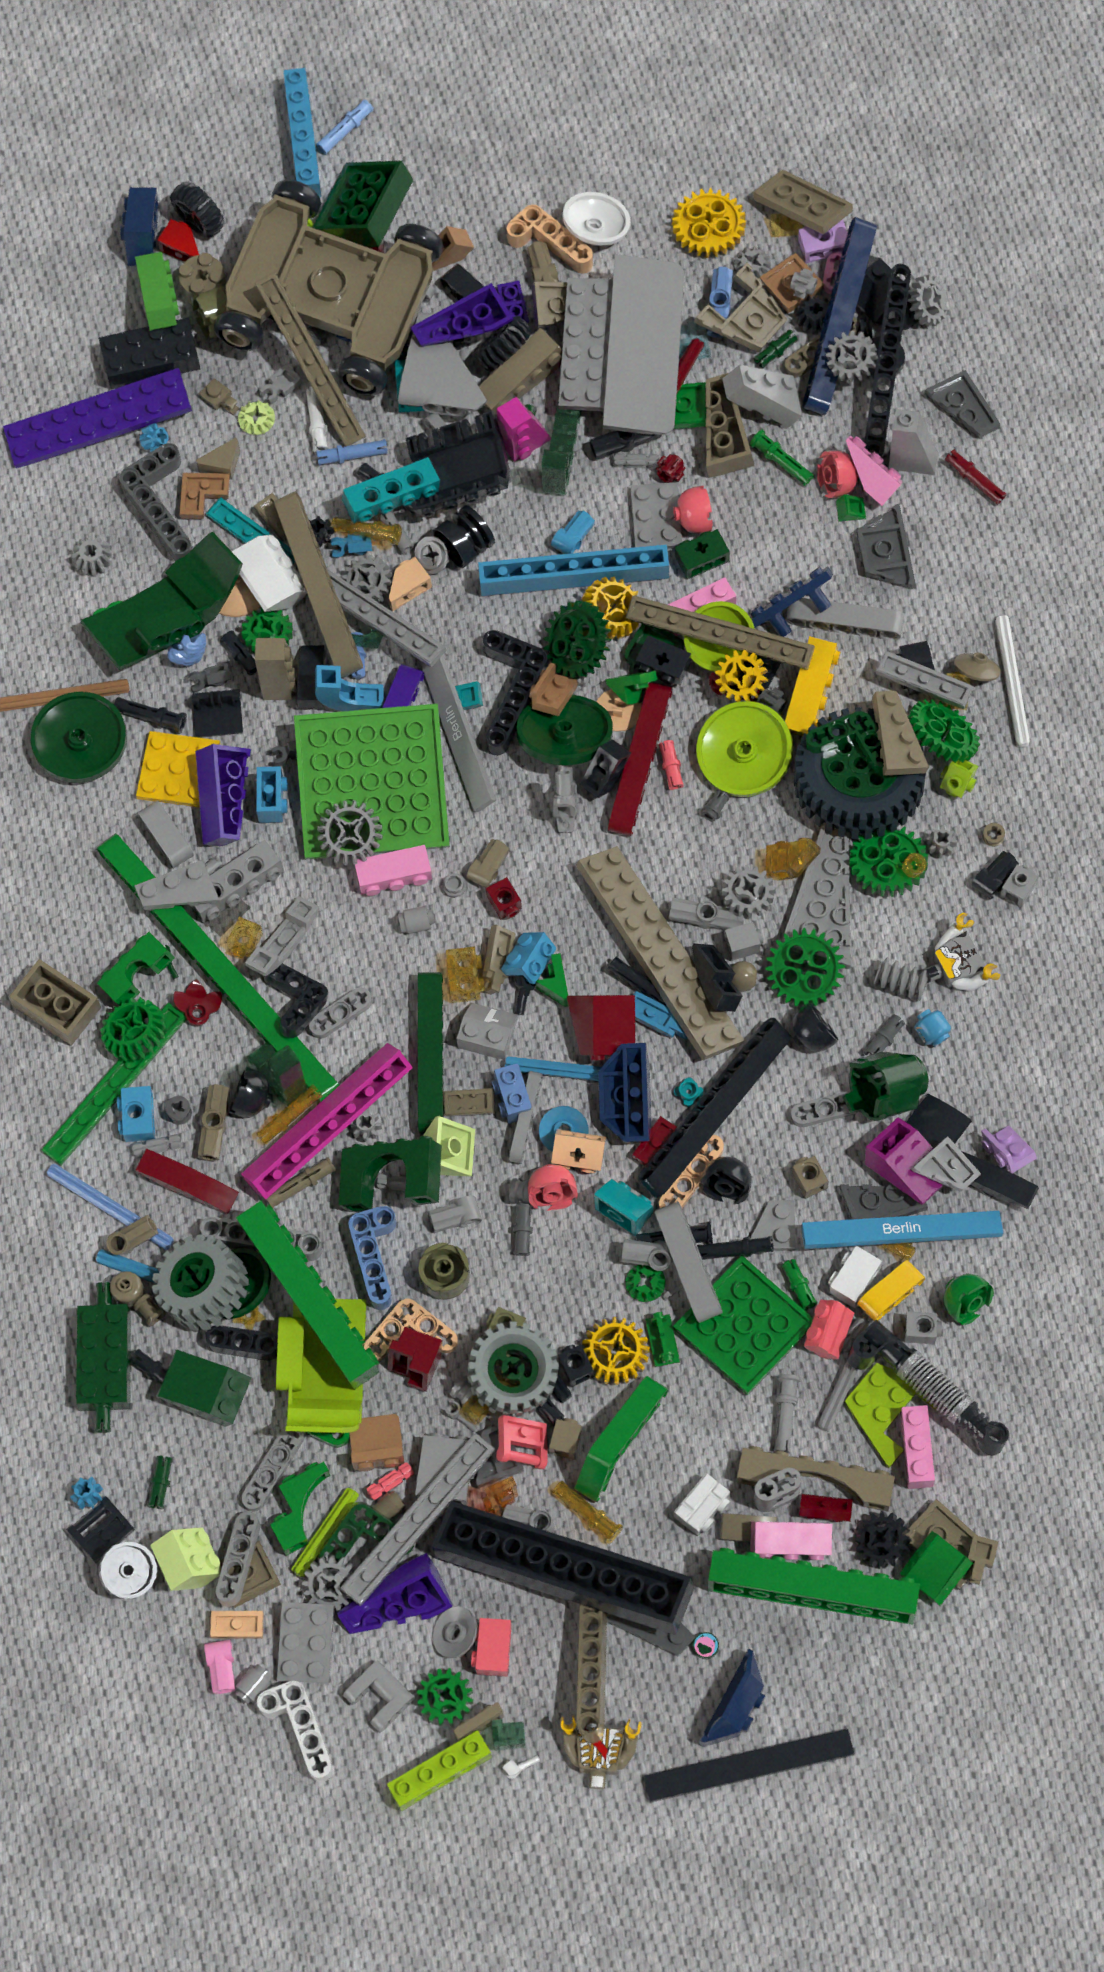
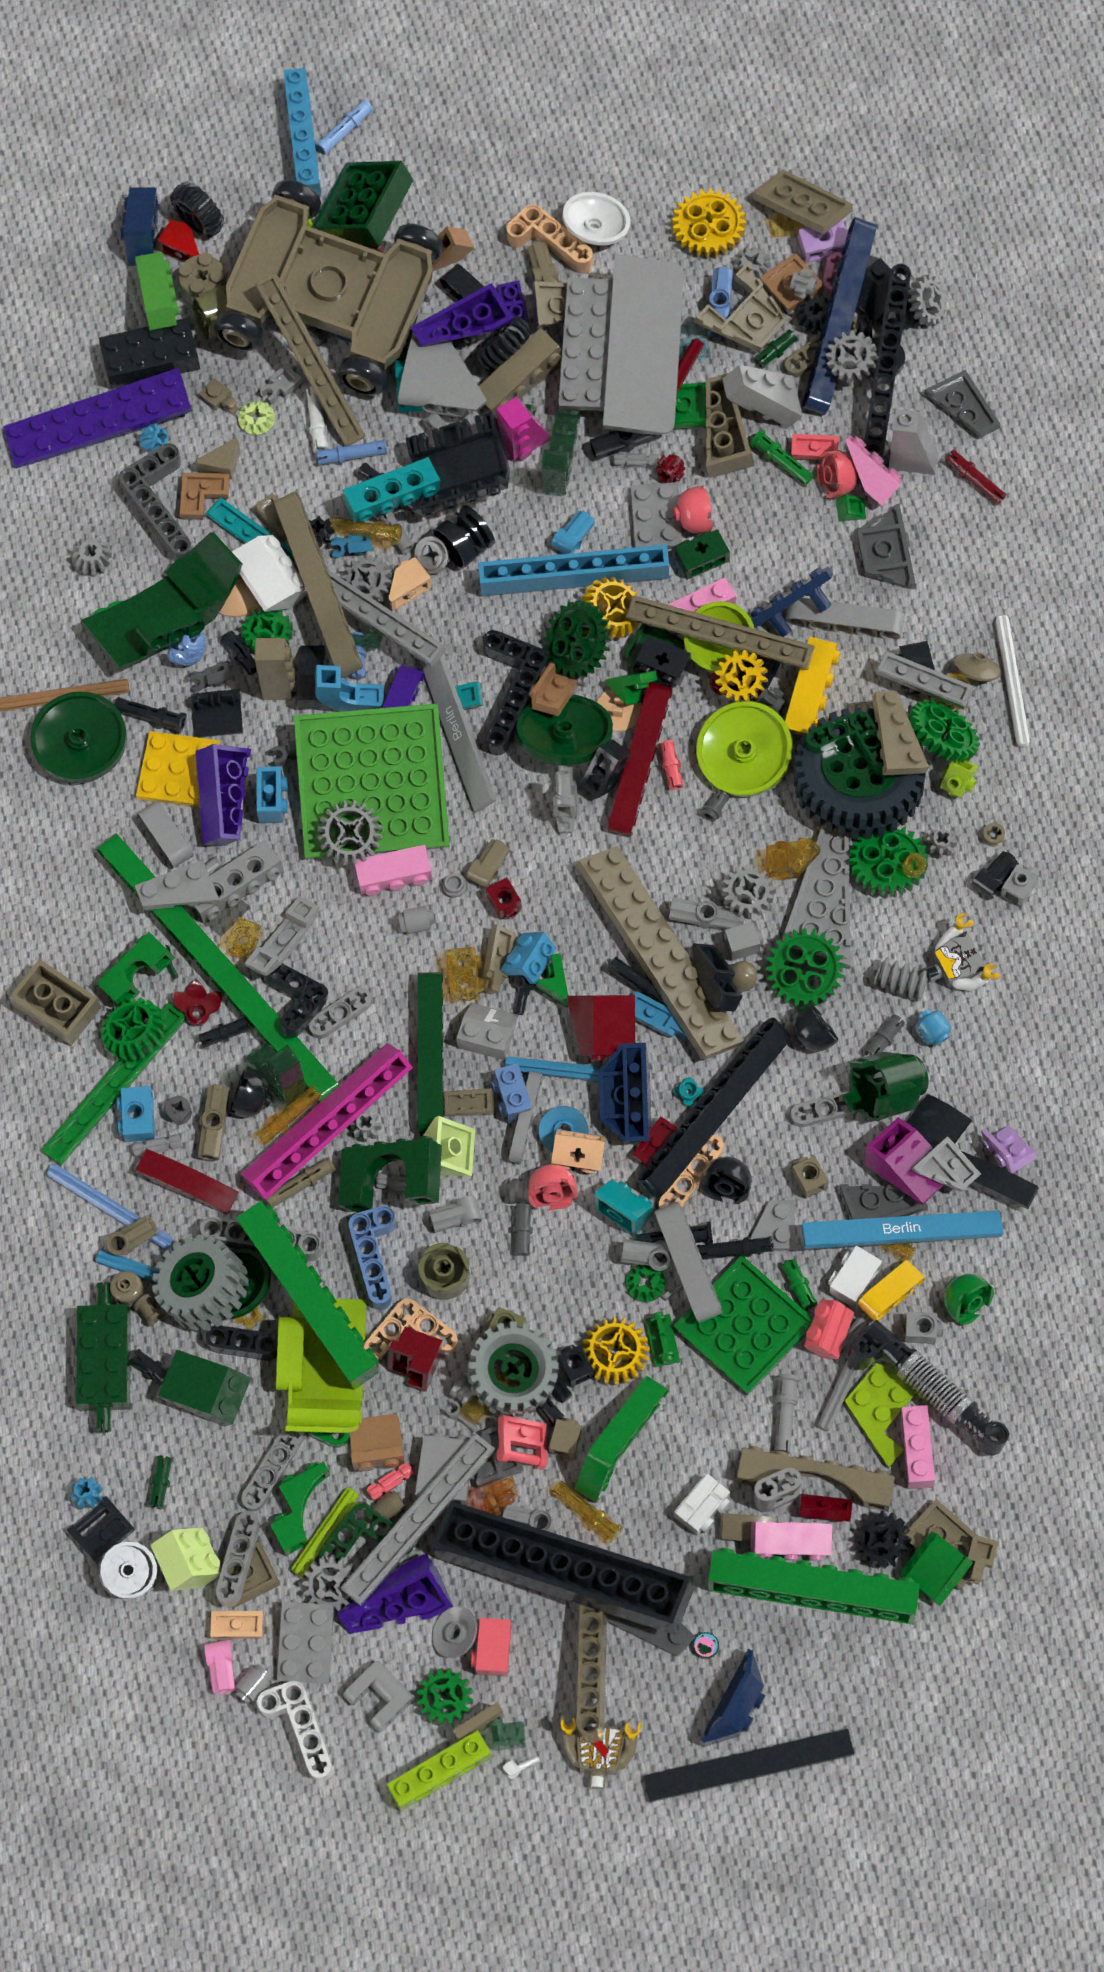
(223, 1032): none -> black pin
(812, 446): none -> coral plate

